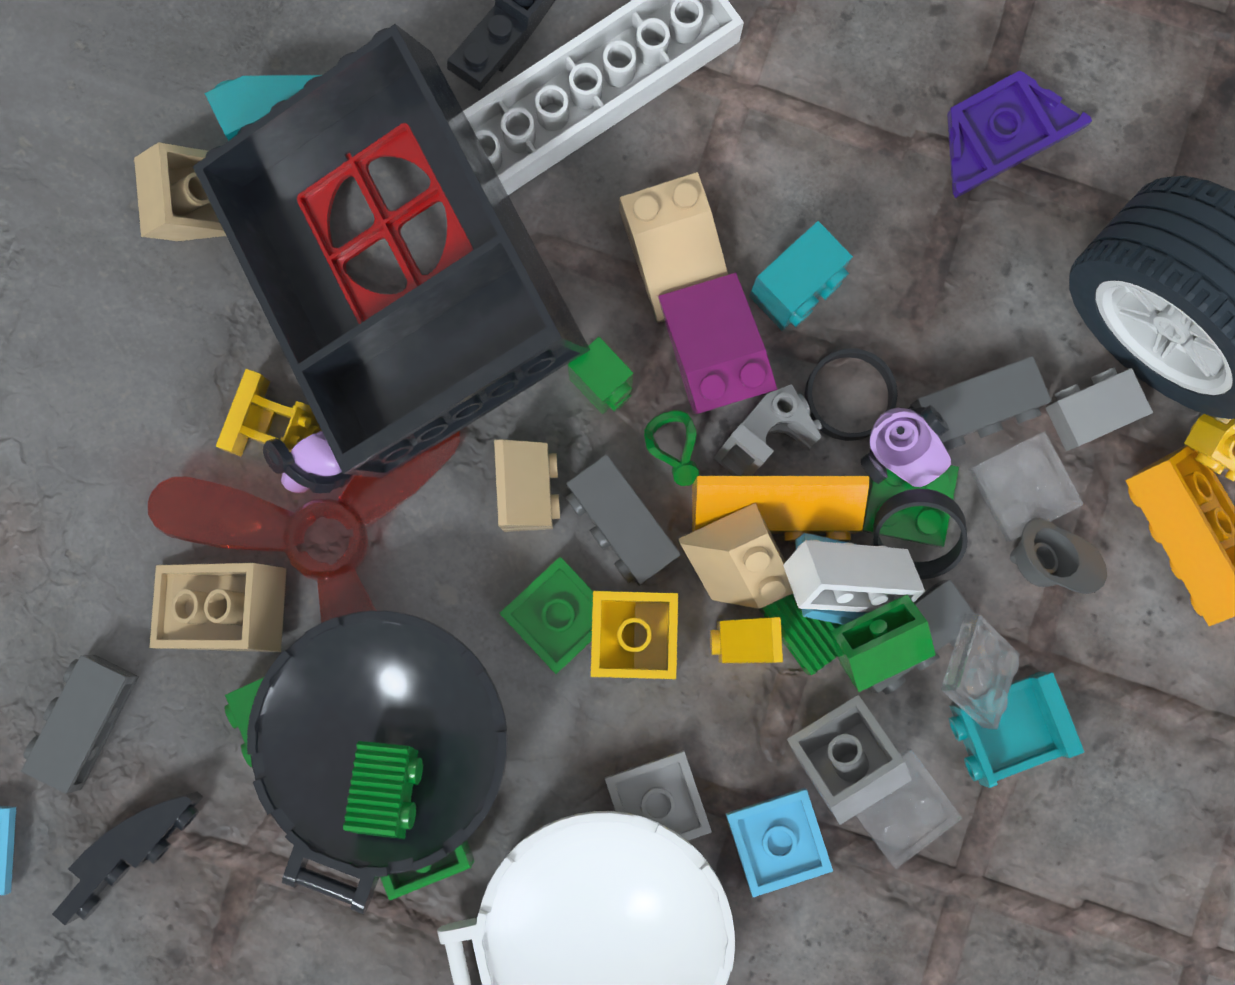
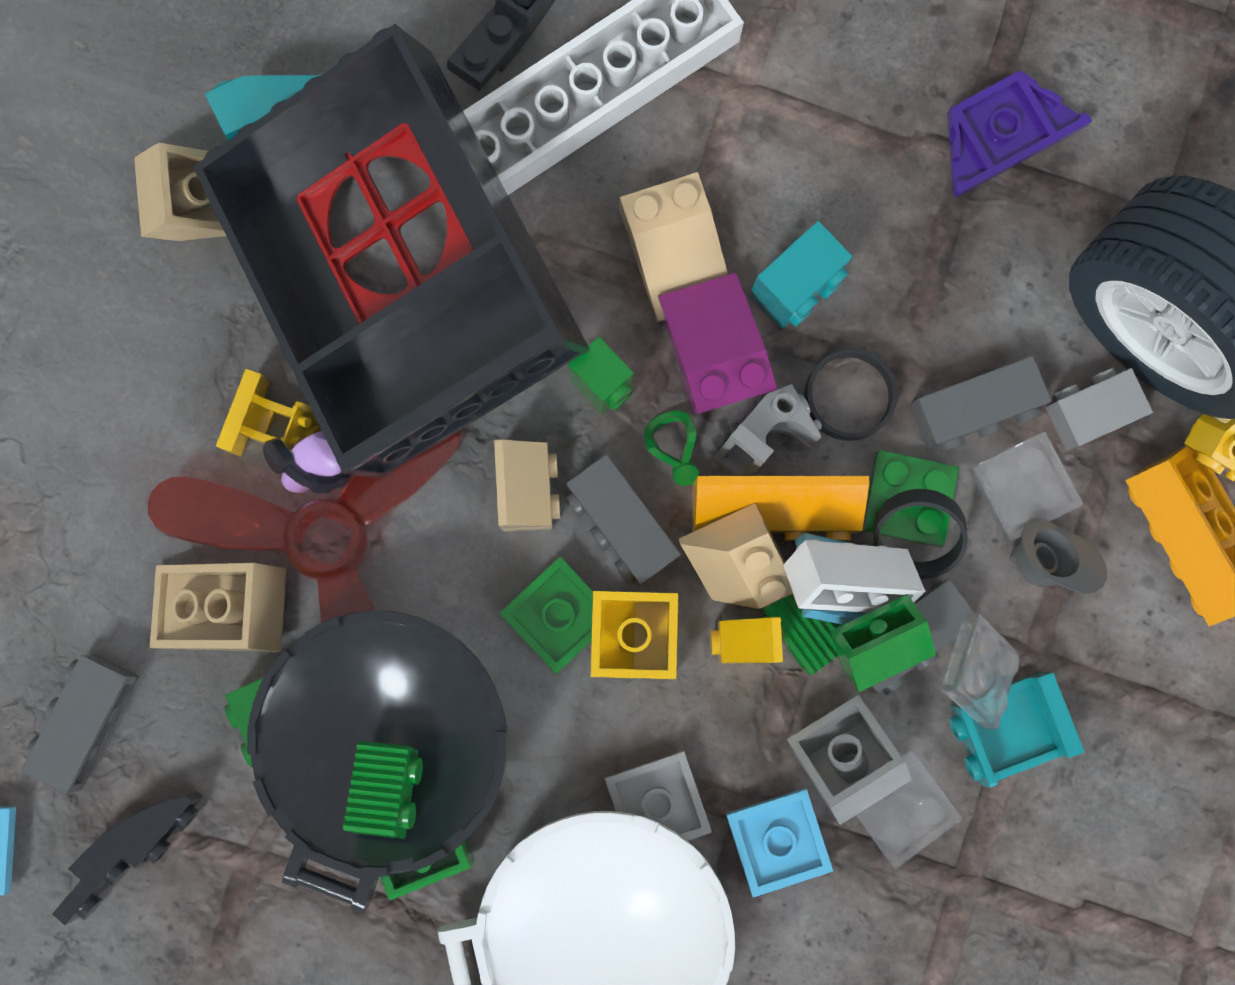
(908, 446): lavender cap -> none

